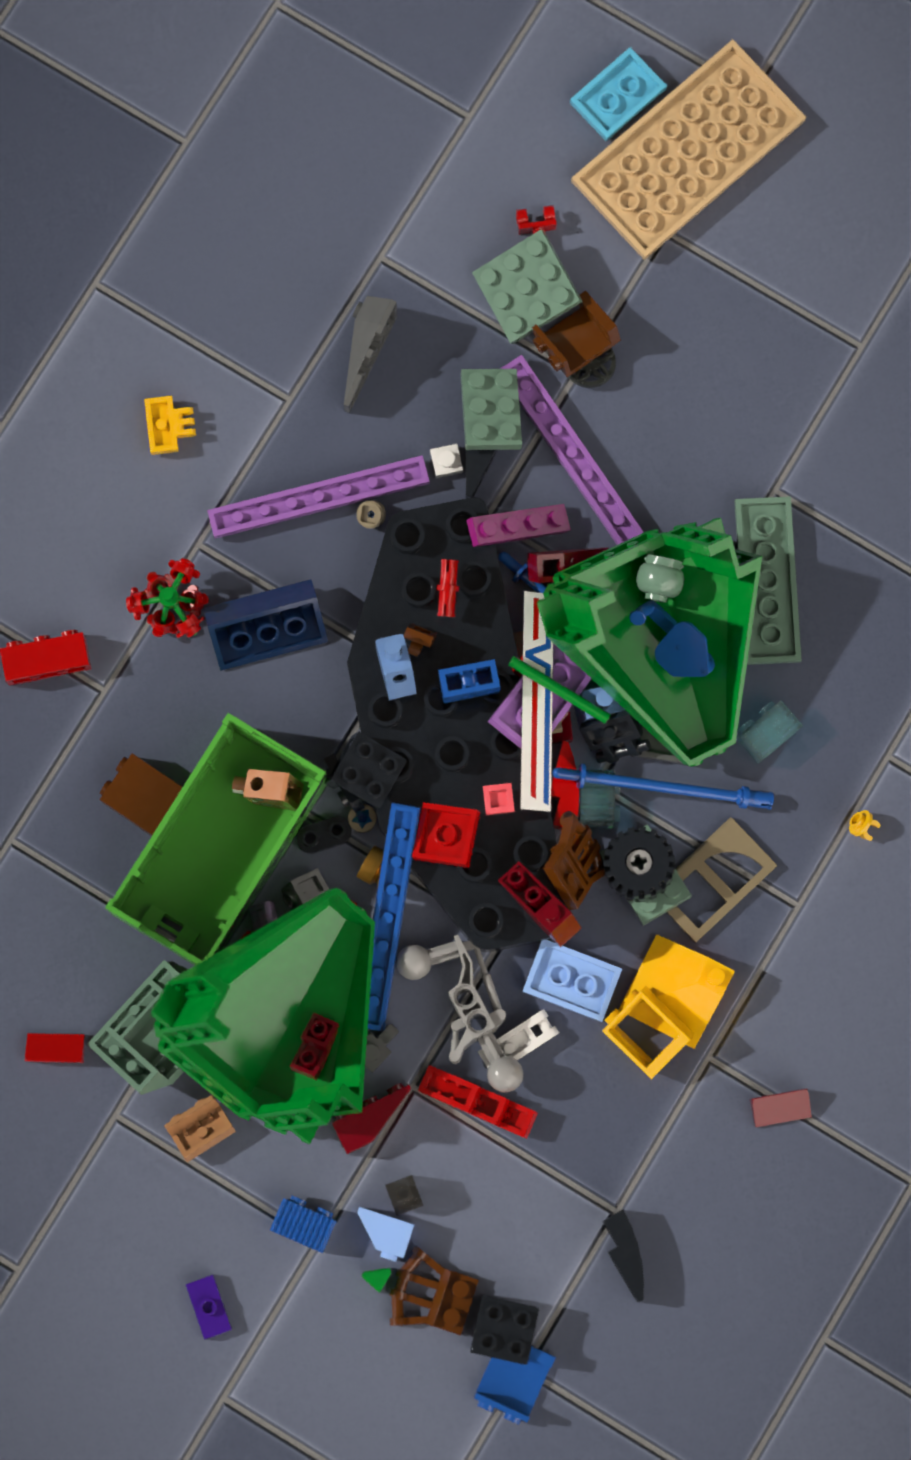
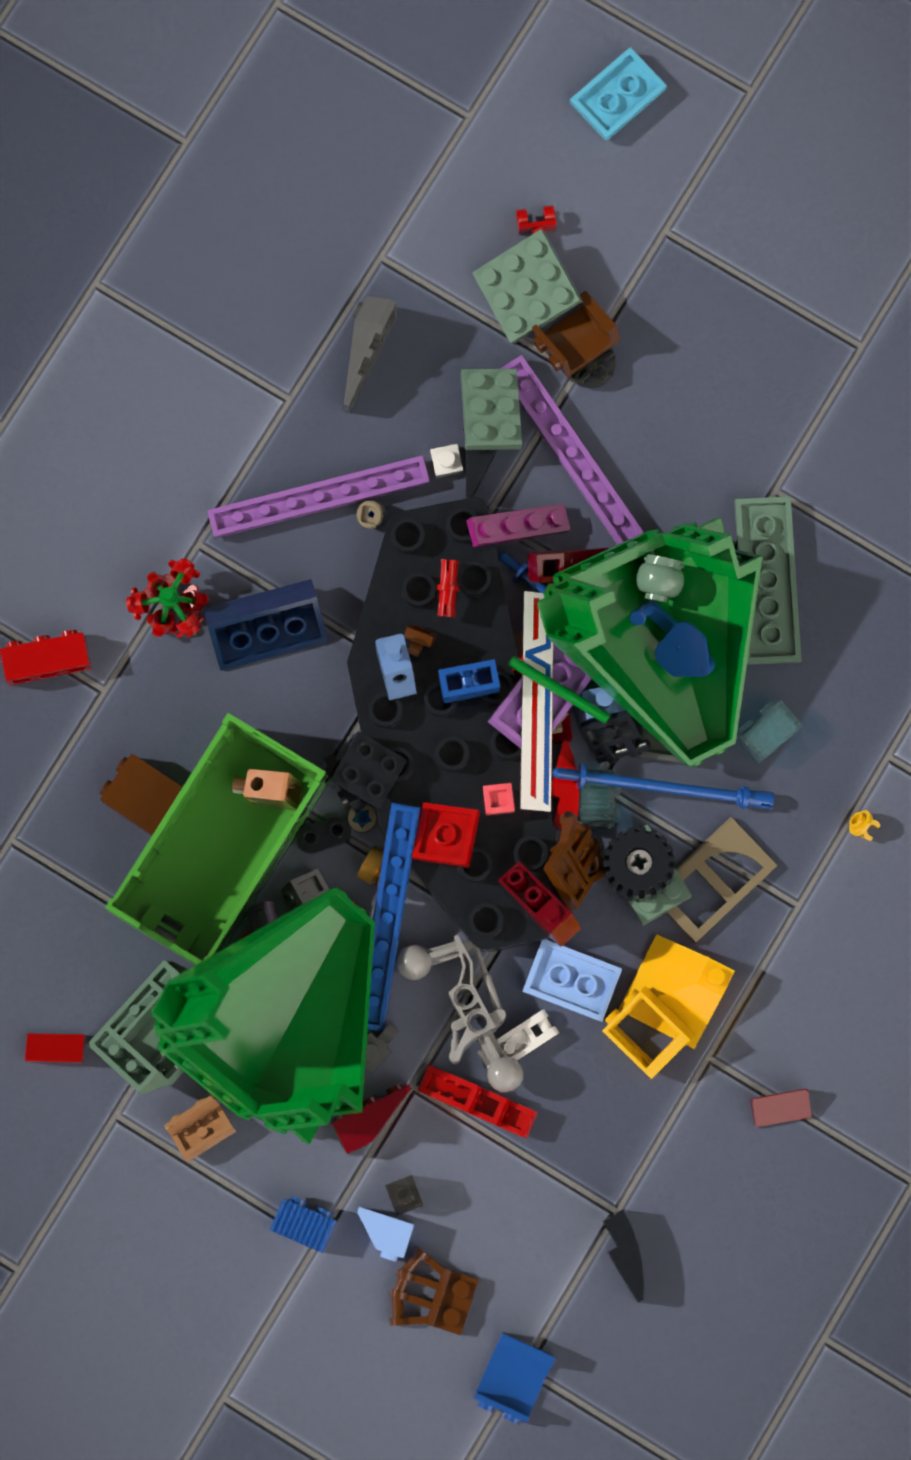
(167, 424): yellow hinge -> none
(208, 1307): dark purple plate -> none
(316, 1046): dark red slope -> none
(377, 1278): green slope -> none
(504, 1329): black bracket -> none
(688, 149): tan plate -> none

